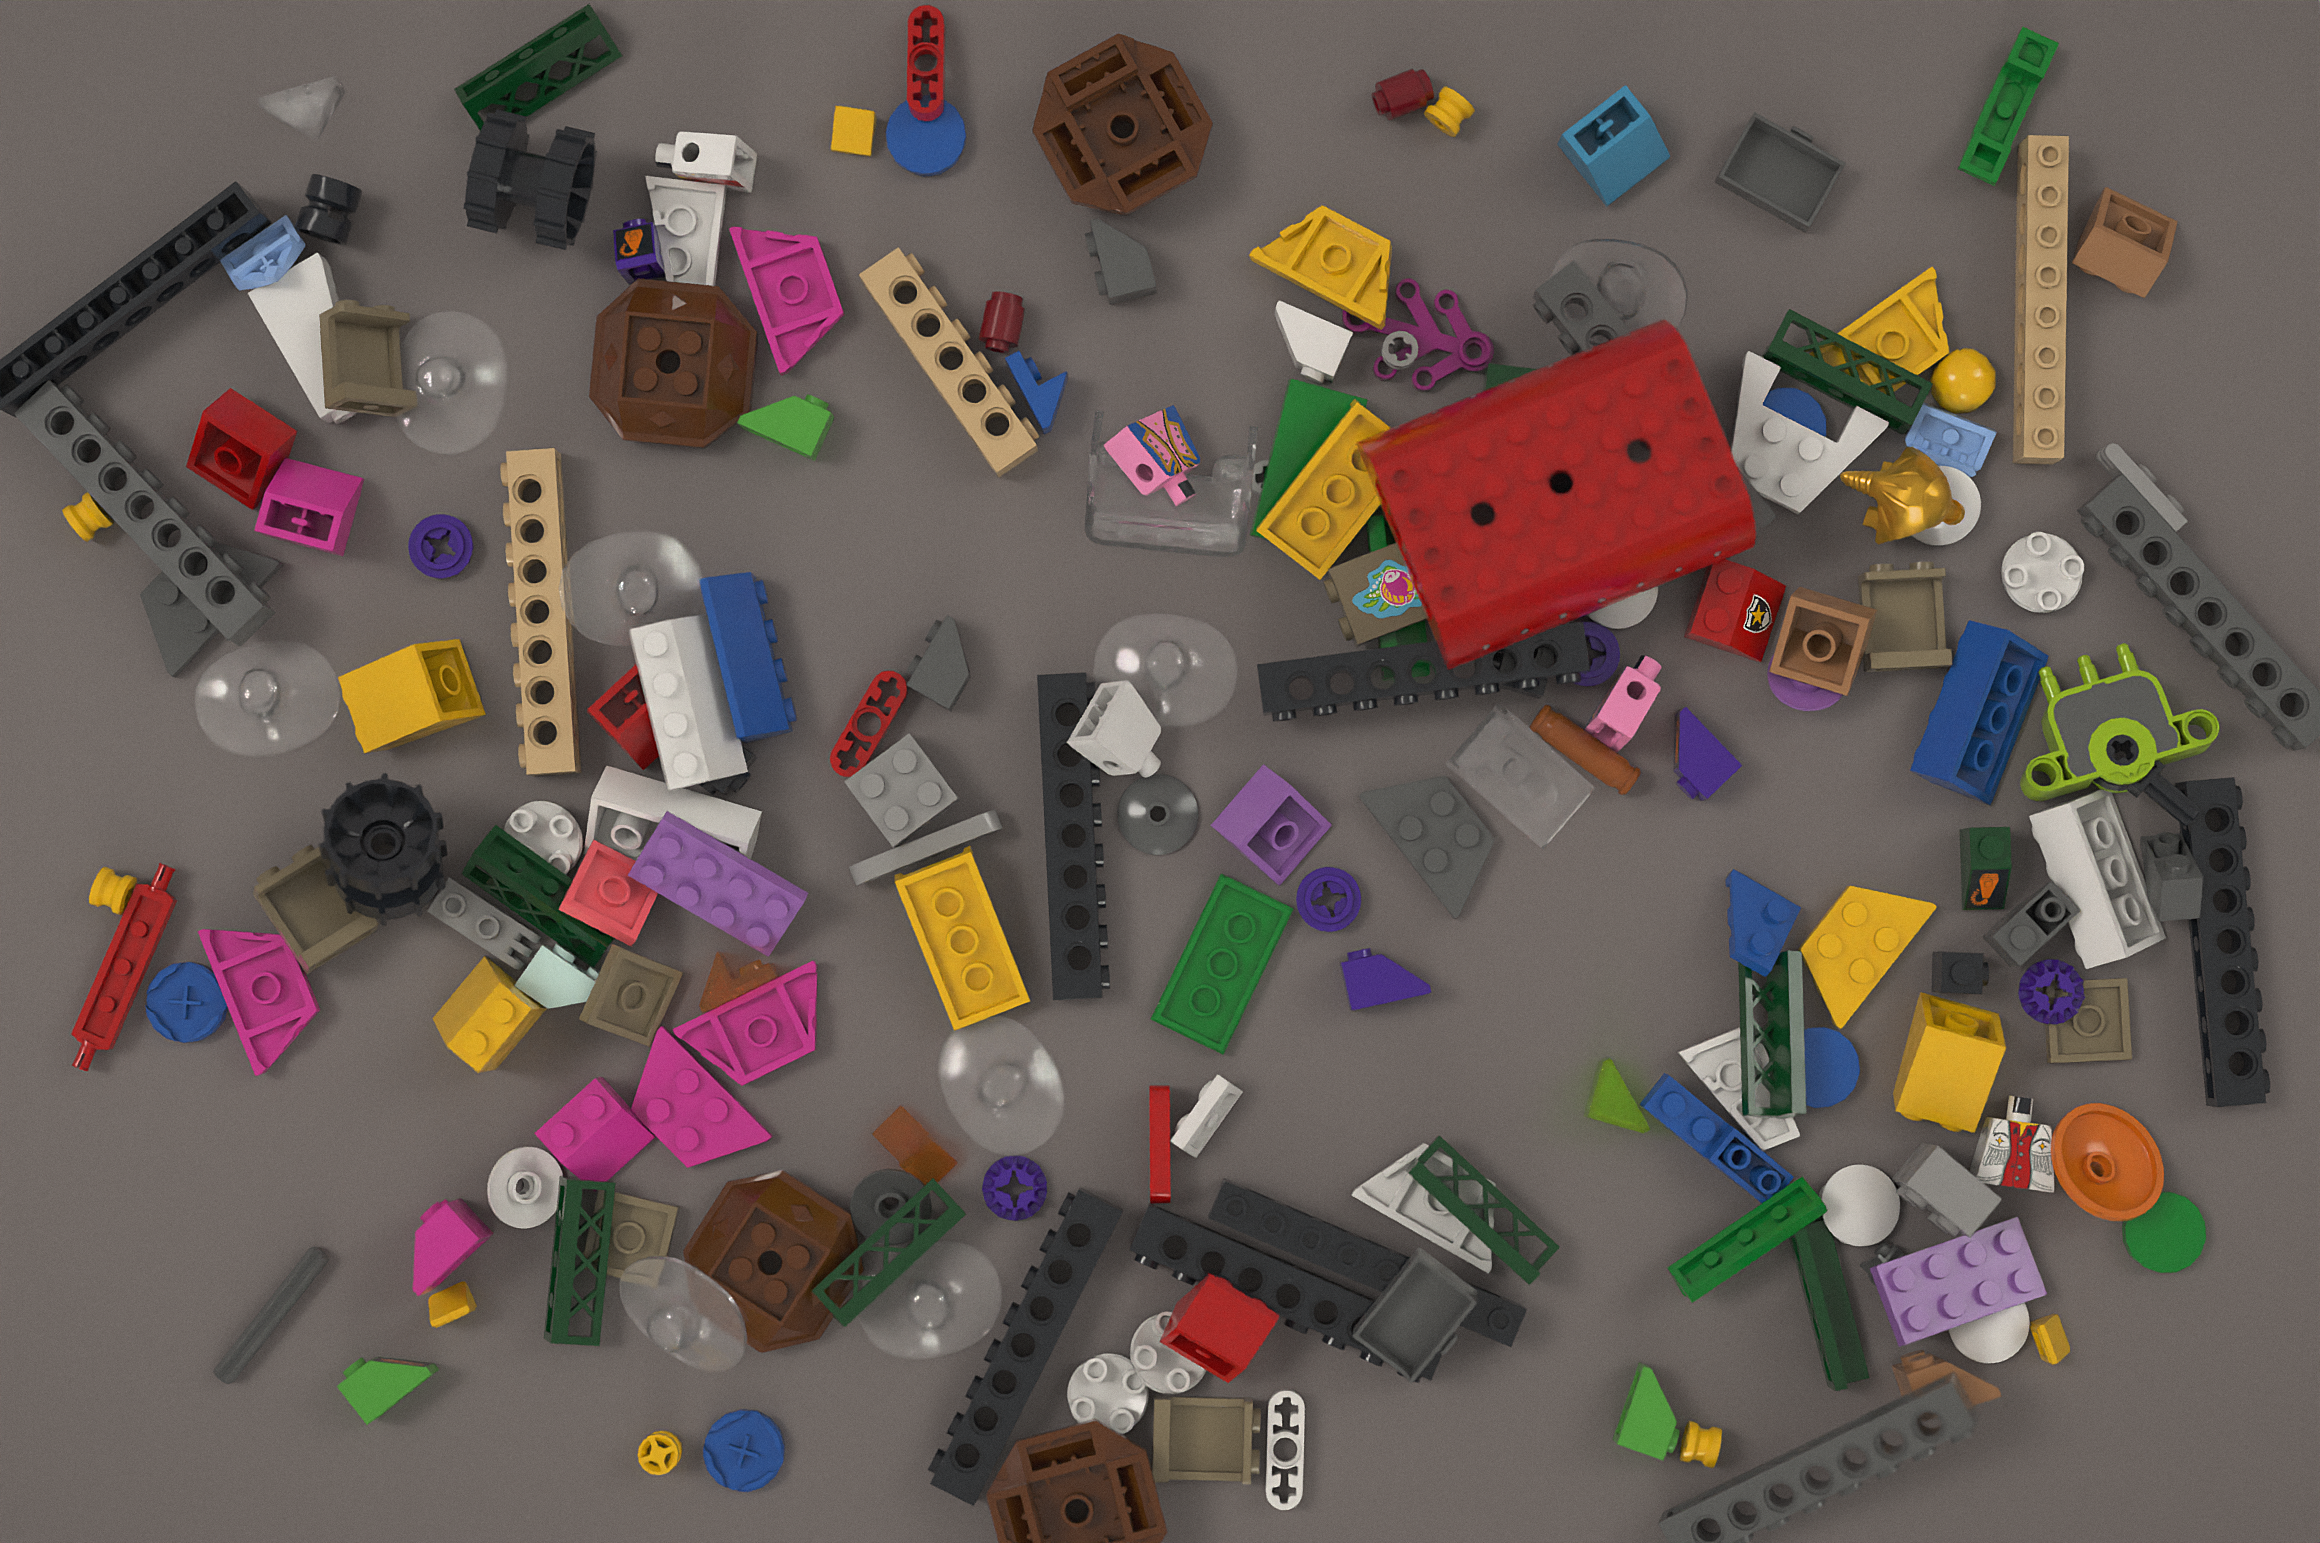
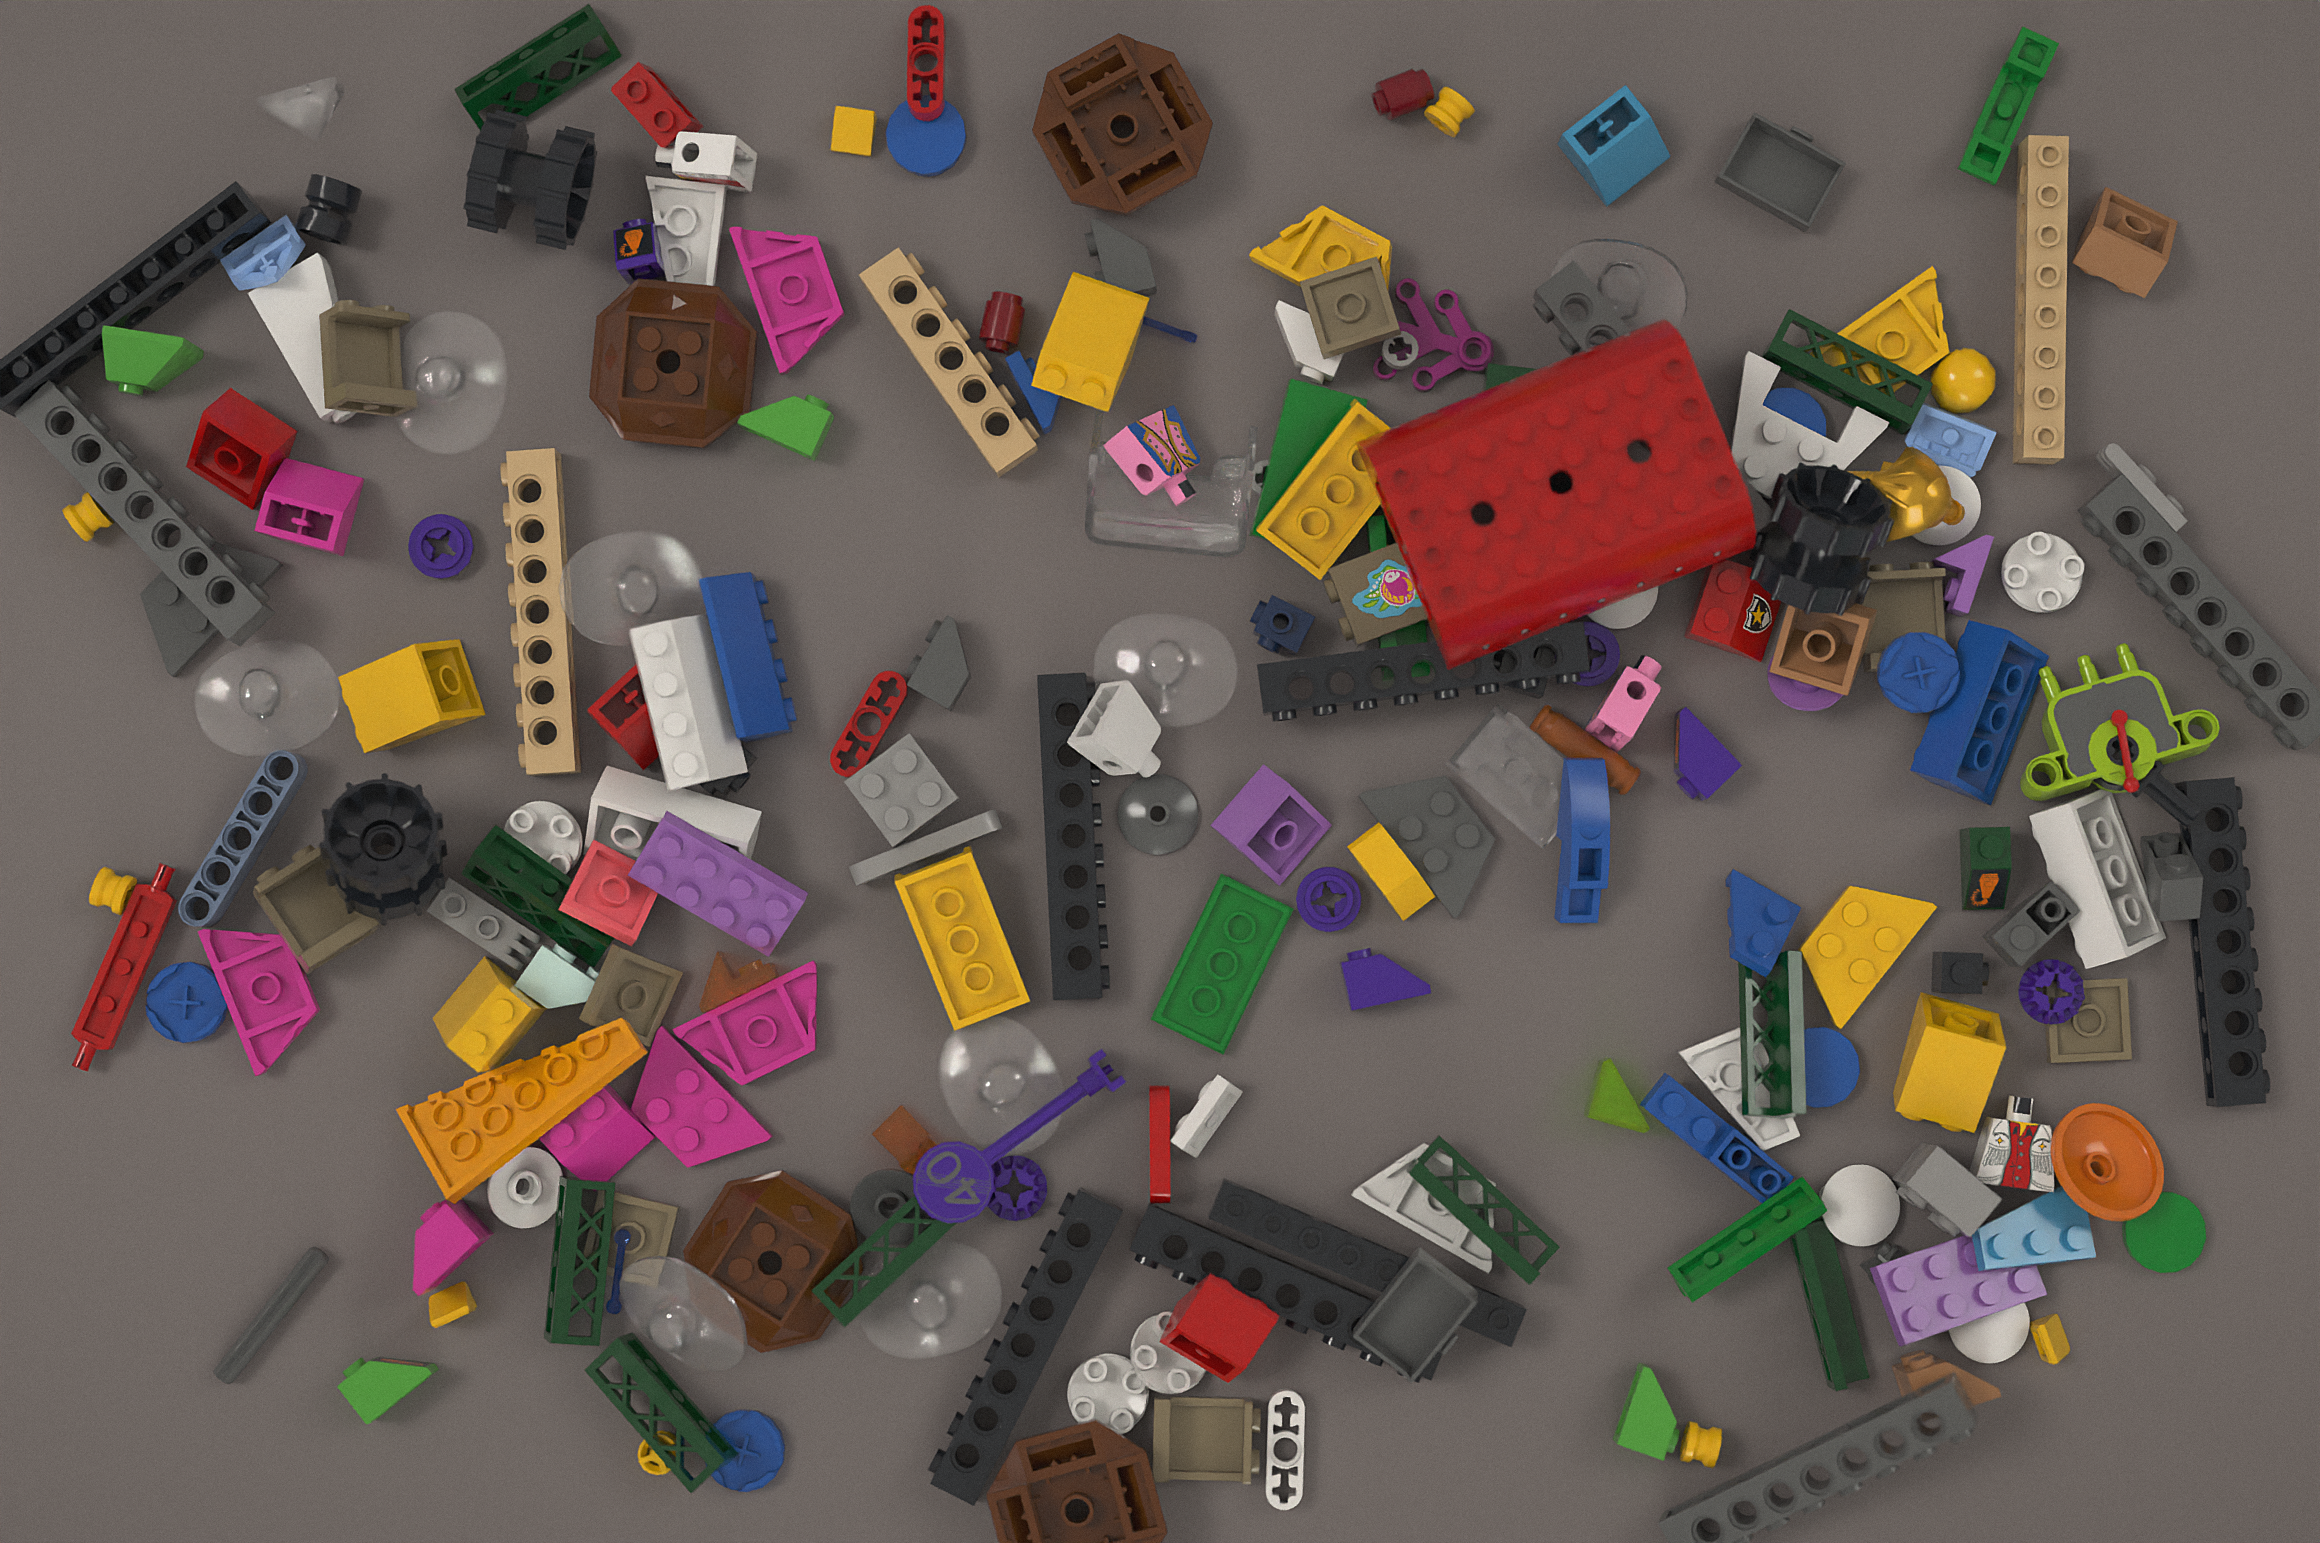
(145, 359): none -> bright green slope
(225, 849): none -> sand blue beam
(505, 1110): none -> light orange wing
(621, 1238): none -> clear blue hinge
(654, 105): none -> red bracket
(671, 1401): none -> dark green fence
(957, 1179): none -> dark purple piece
(1090, 342): none -> yellow slope
(1183, 334): none -> clear blue hinge
(1280, 625): none -> dark blue brick
(1350, 308): none -> dark tan tile
(1391, 871): none -> yellow slope
(1585, 840): none -> blue slope
(1821, 539): none -> black piece
(1918, 672): none -> blue tile
(1968, 564): none -> medium lavender slope
(2035, 1234): none -> dark azure wing
(2119, 720): none -> red hinge

